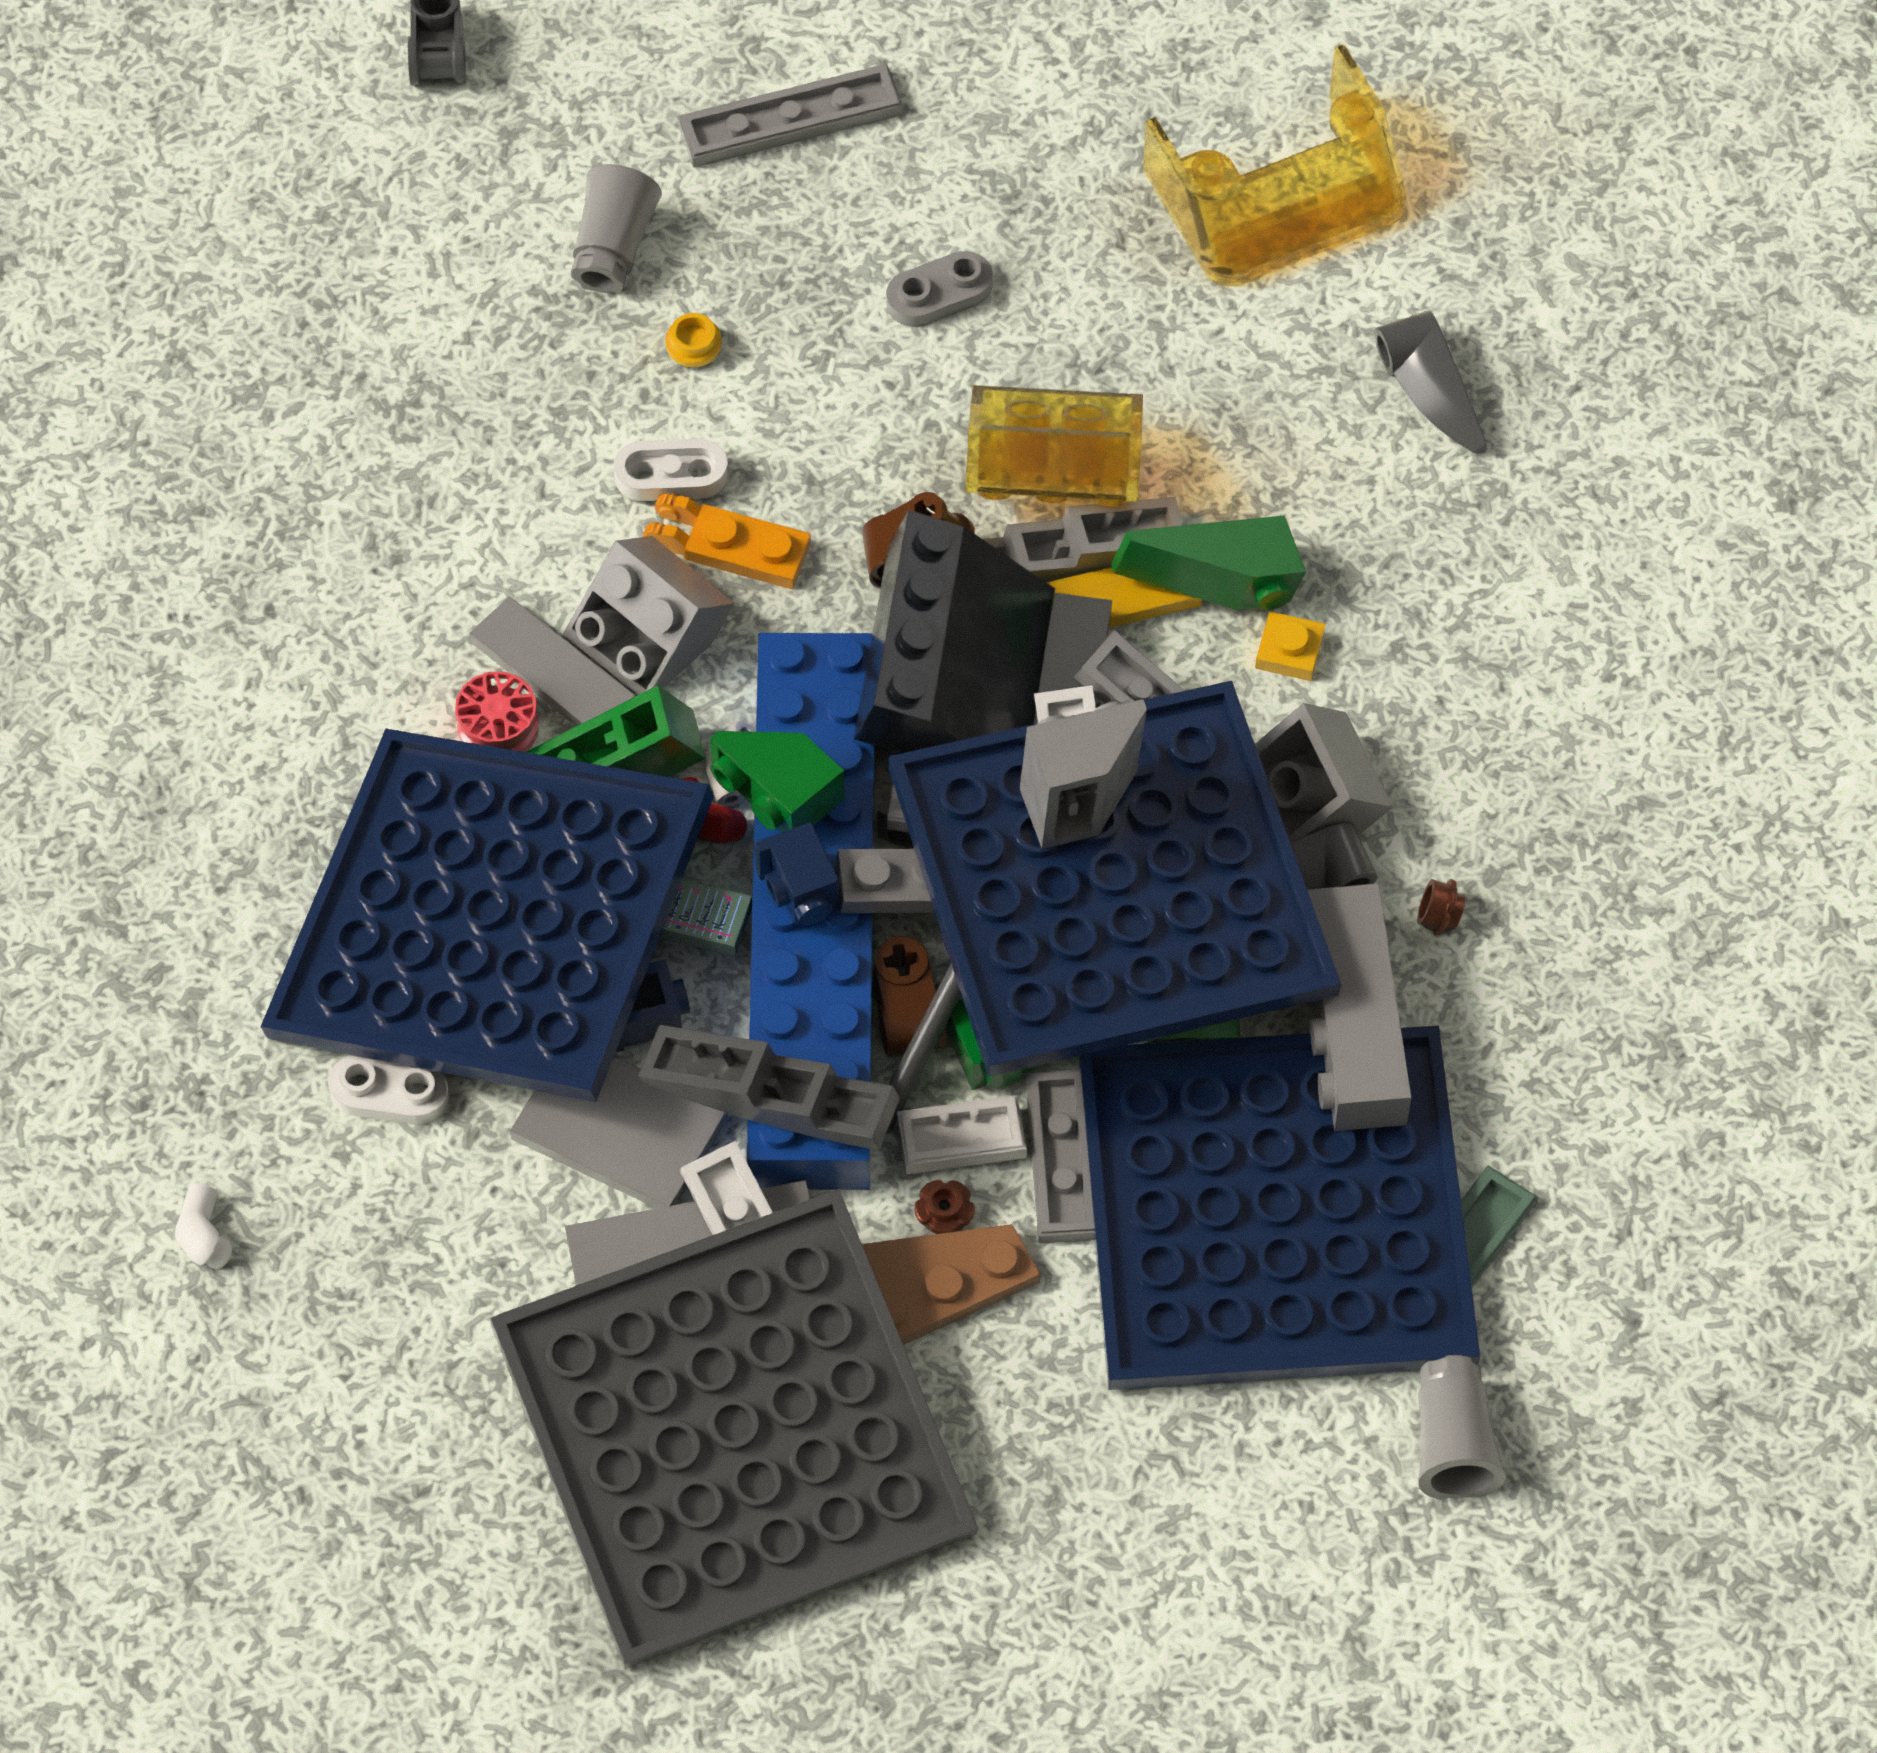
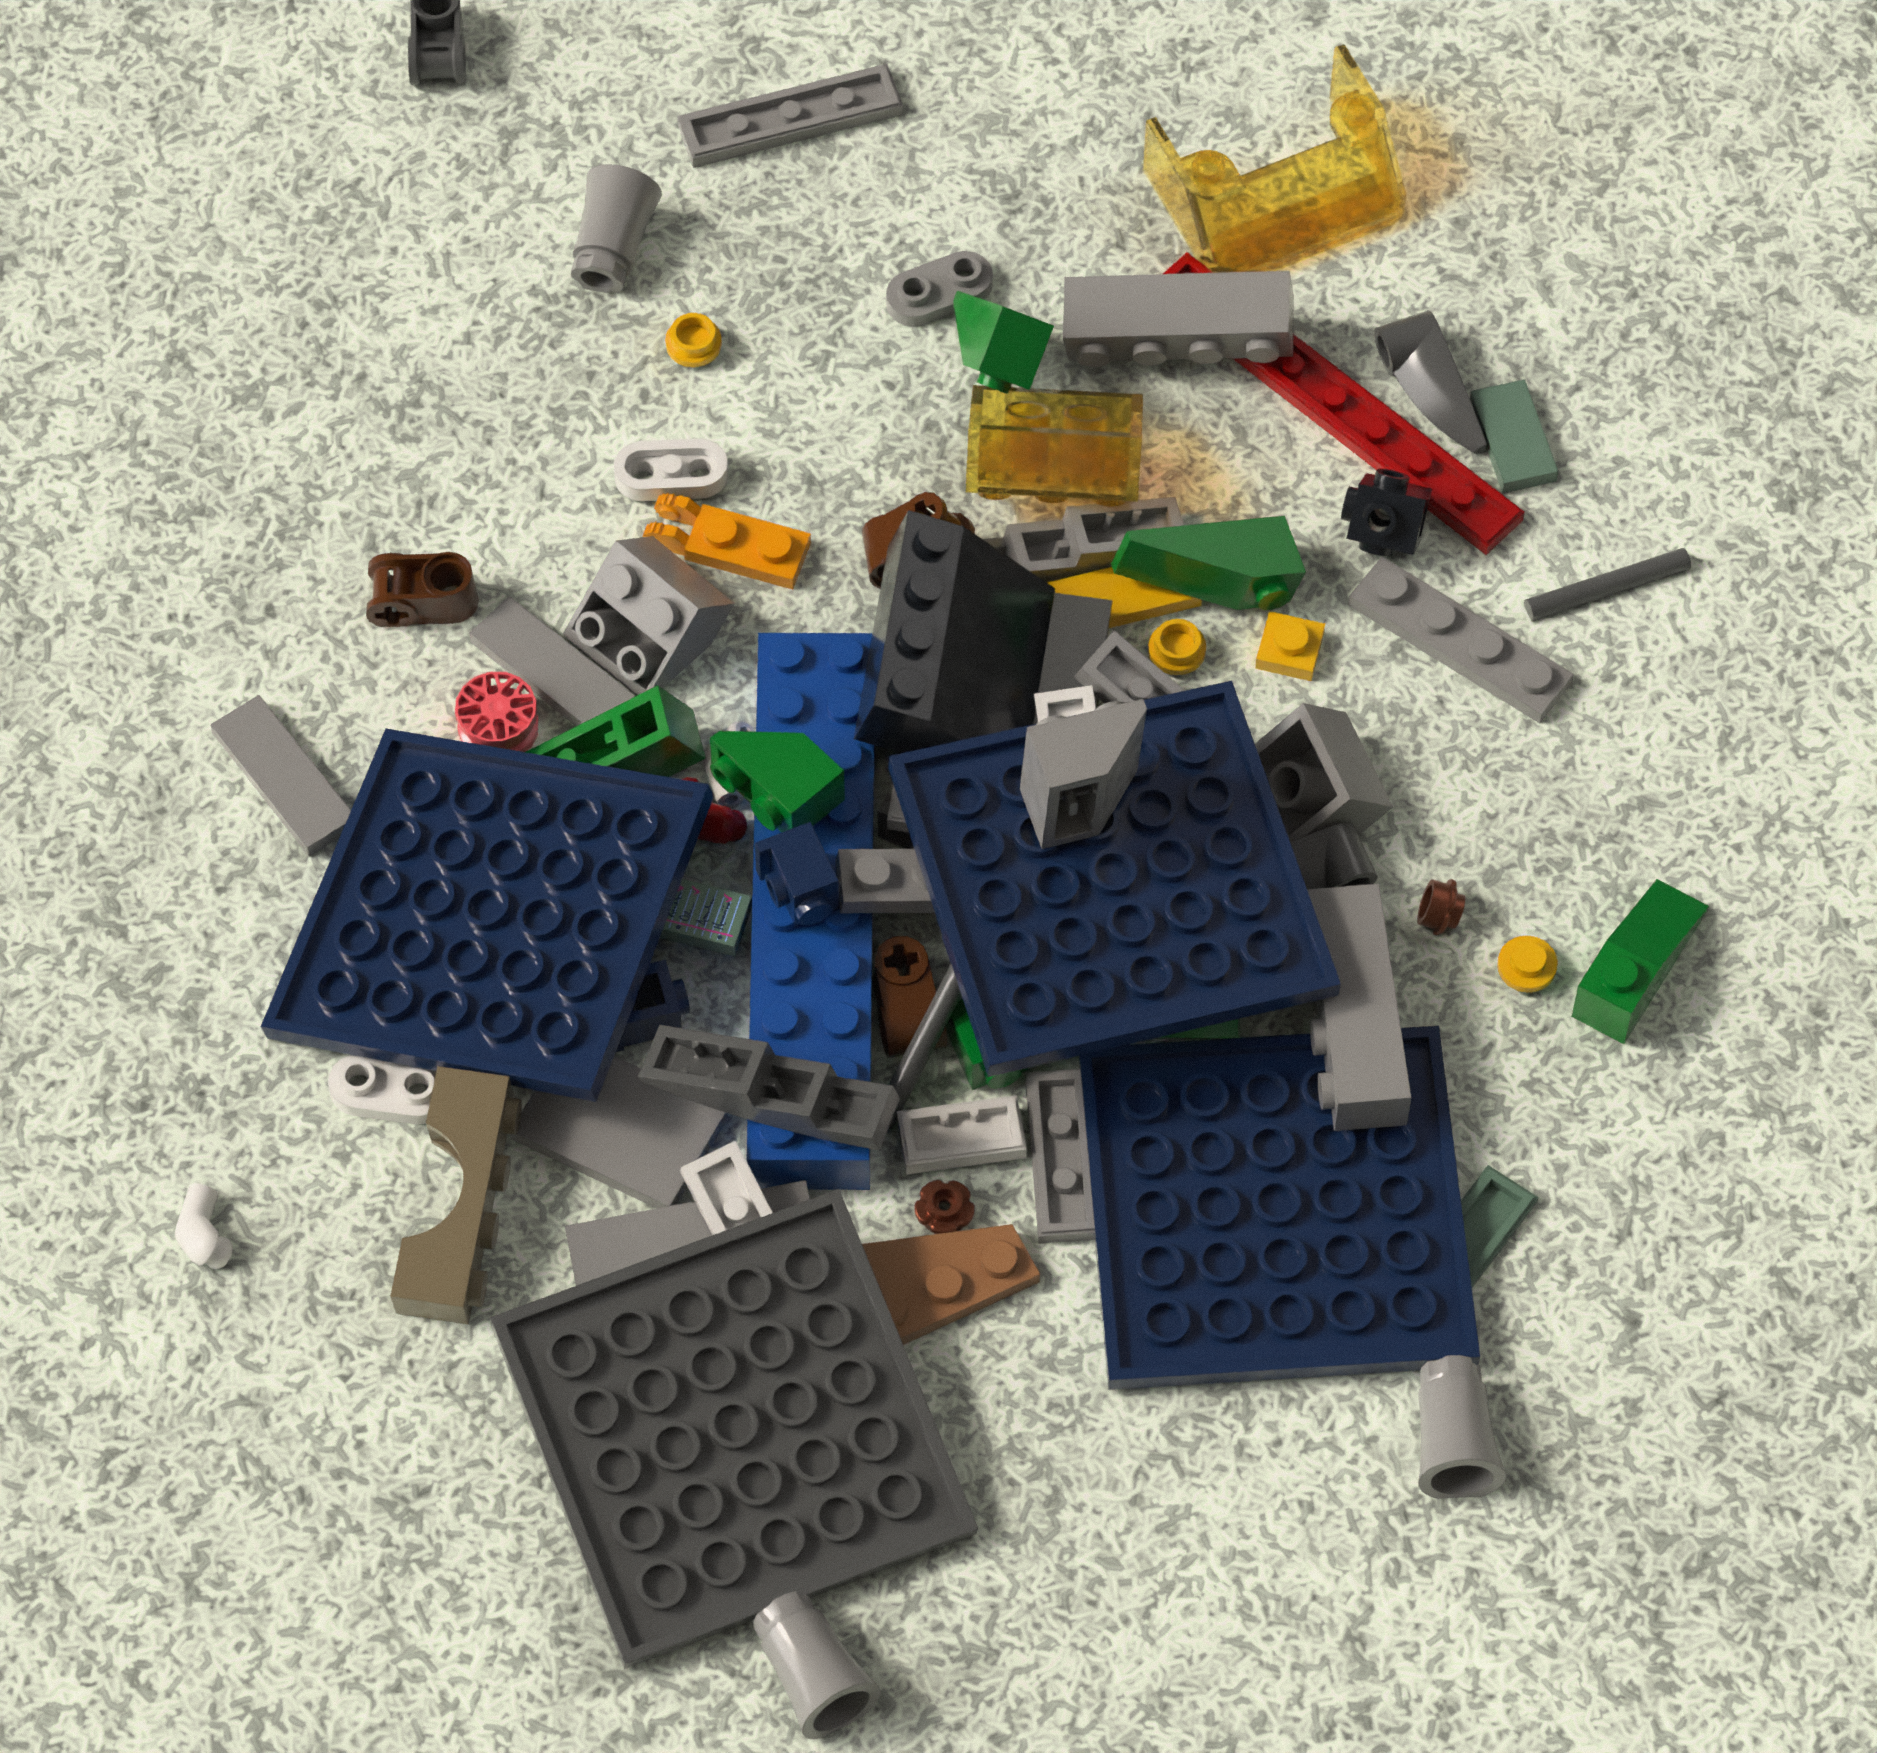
(282, 774): none -> light grey tile
(418, 589): none -> reddish brown piece
(441, 1267): none -> dark tan arch
(814, 1666): none -> light grey plant
(999, 342): none -> green slope
(1177, 647): none -> yellow plate
(1178, 317): none -> light grey brick
(1382, 437): none -> red tile
(1403, 502): none -> black brick
(1460, 639): none -> light grey plate
(1514, 436): none -> sand green tile
(1527, 964): none -> yellow plate
(1607, 584): none -> dark grey bar
(1636, 960): none -> green slope

